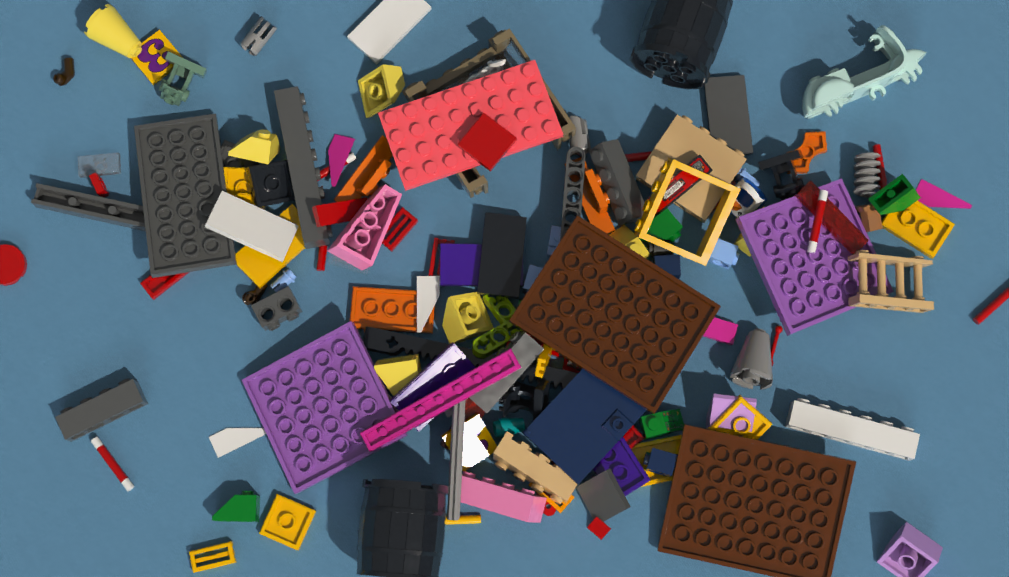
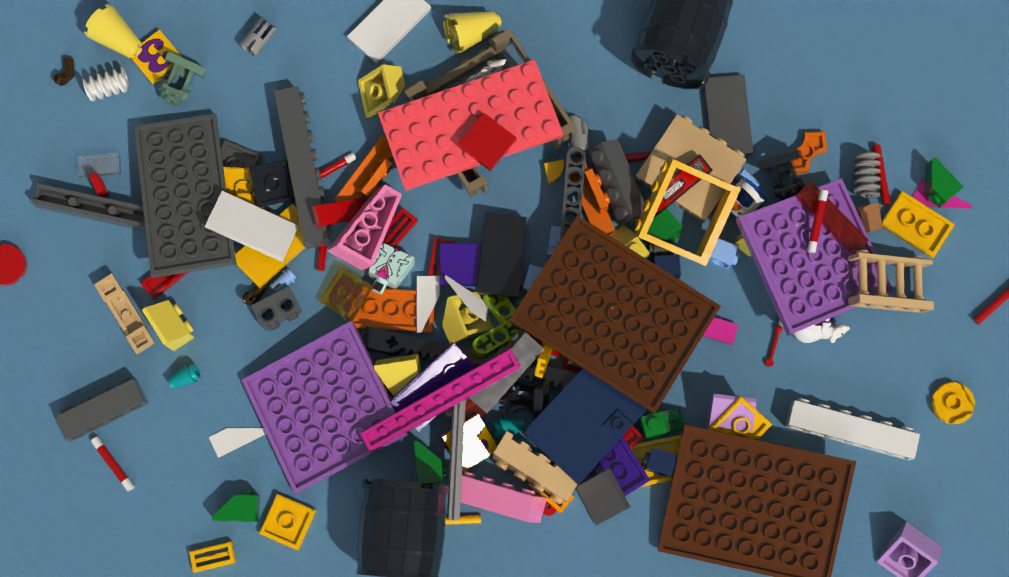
(106, 85): none -> white piece
(125, 313): none -> tan slope
(169, 324): none -> light yellow slope
(186, 375): none -> teal cone
(258, 147): light yellow slope -> none
(338, 154): dark pink sticker -> none
(346, 294): none -> clear yellow tile
(390, 268): none -> light aqua torso
(428, 466): none -> green slope
(469, 28): none -> light yellow cone
(473, 302): none -> white sticker
(553, 170): none -> yellow tile
(599, 528): red sticker -> none
(754, 362): light grey cone -> none
(821, 330): none -> white animal
(838, 88): light aqua piece -> none
(895, 196): green slope -> none
(940, 183): none -> green slope
(952, 403): none -> yellow tile

